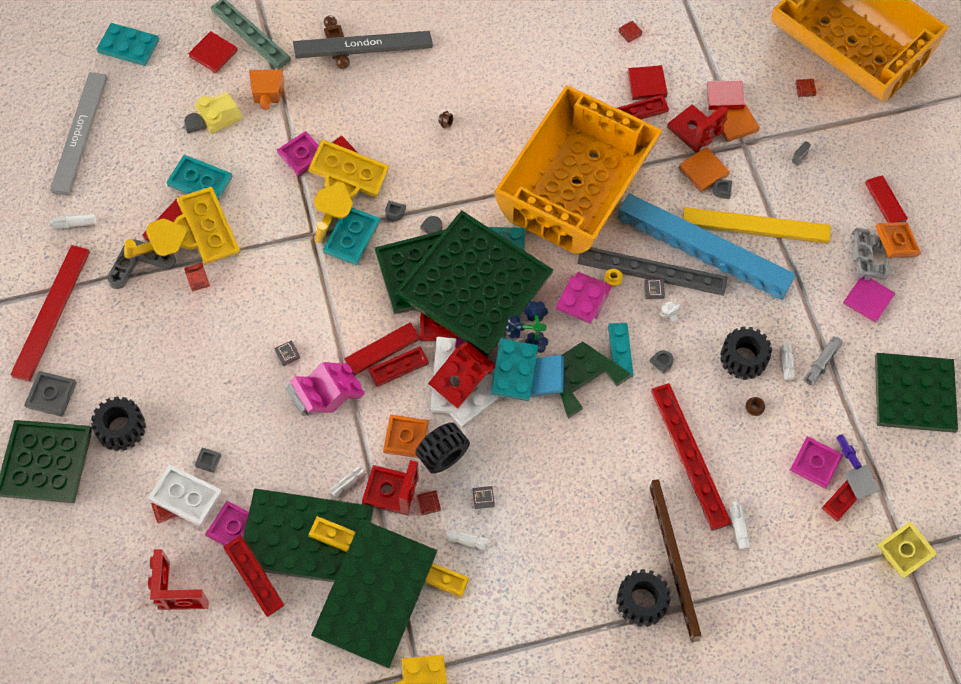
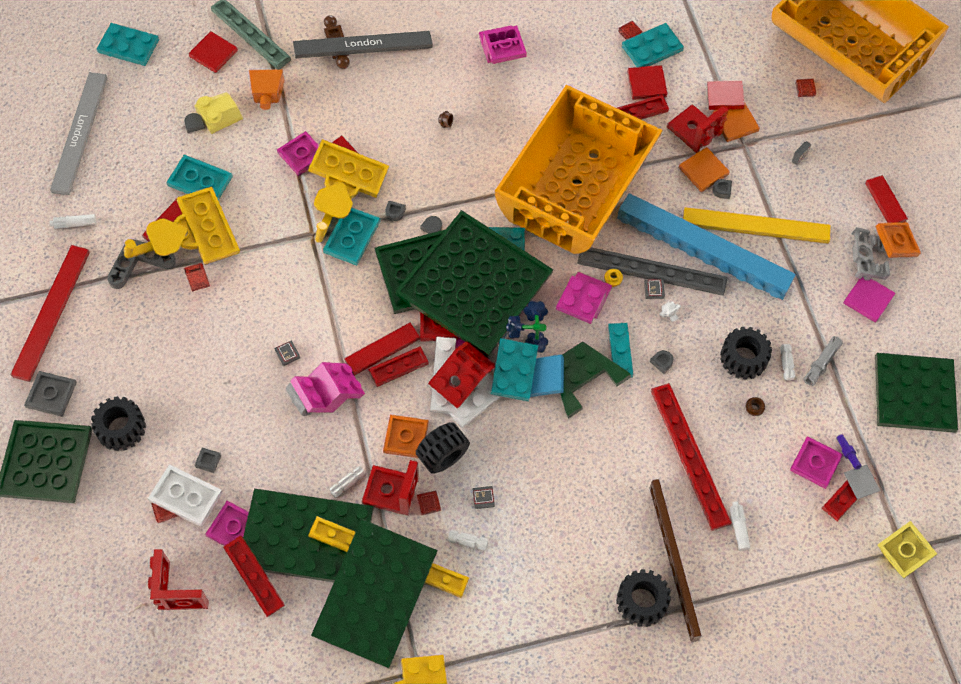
(502, 44): none -> dark pink bracket
(652, 46): none -> teal plate

